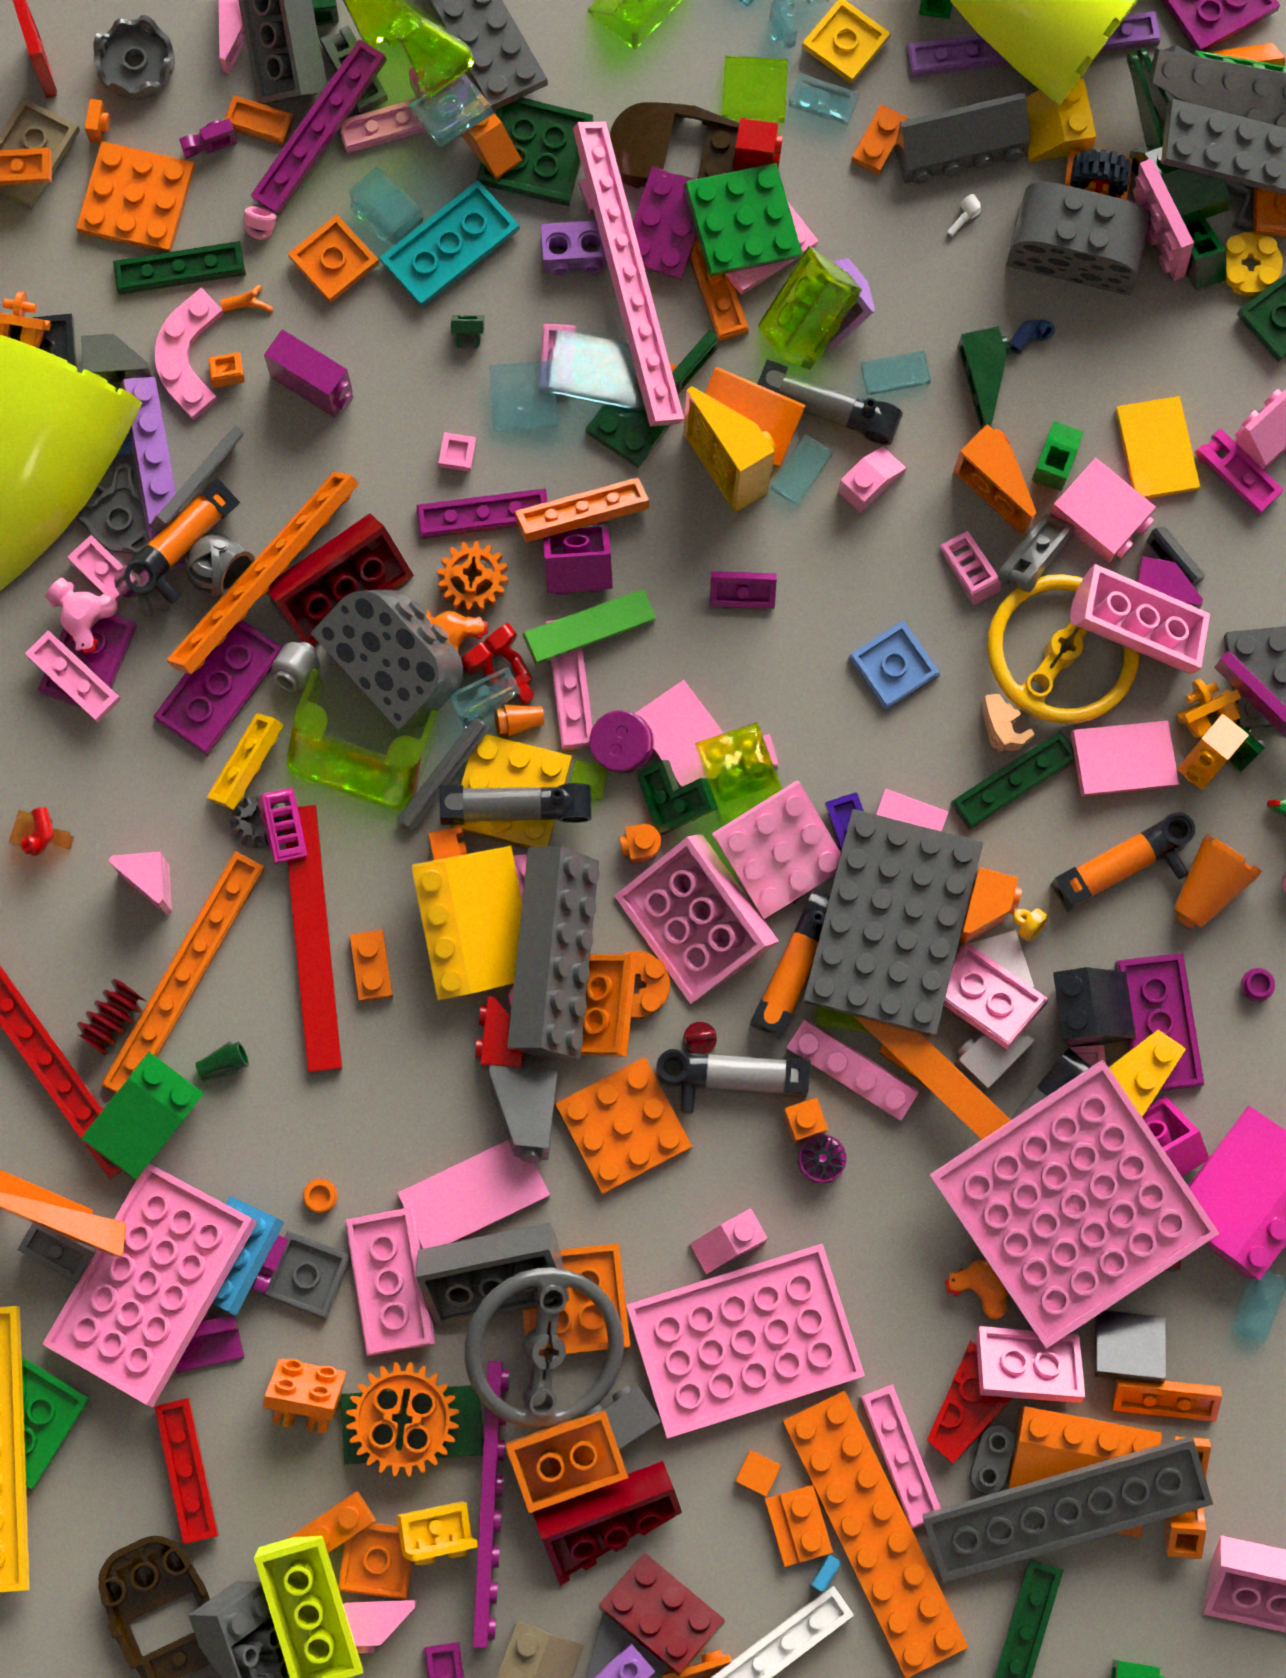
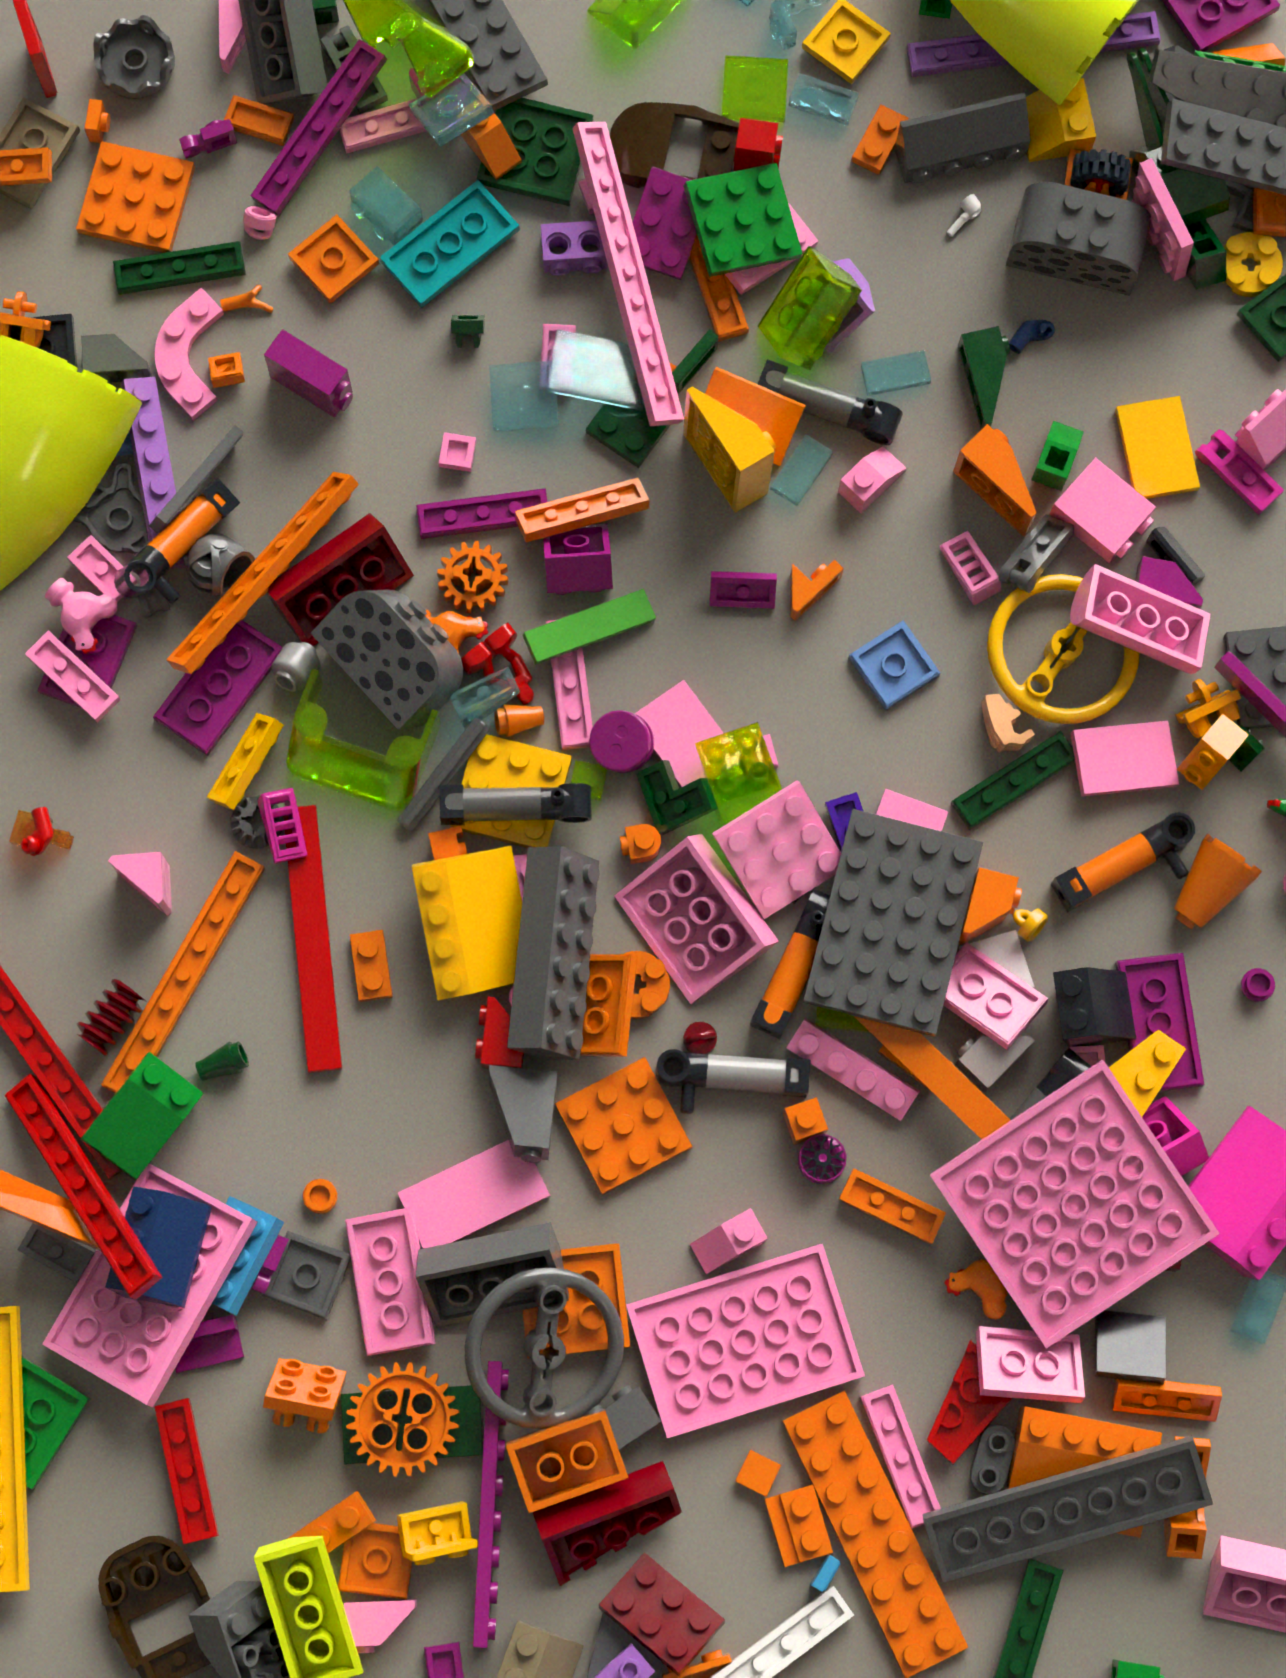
(83, 1187): none -> red tile
(172, 1235): none -> dark blue slope
(806, 592): none -> orange slope
(892, 1206): none -> orange plate

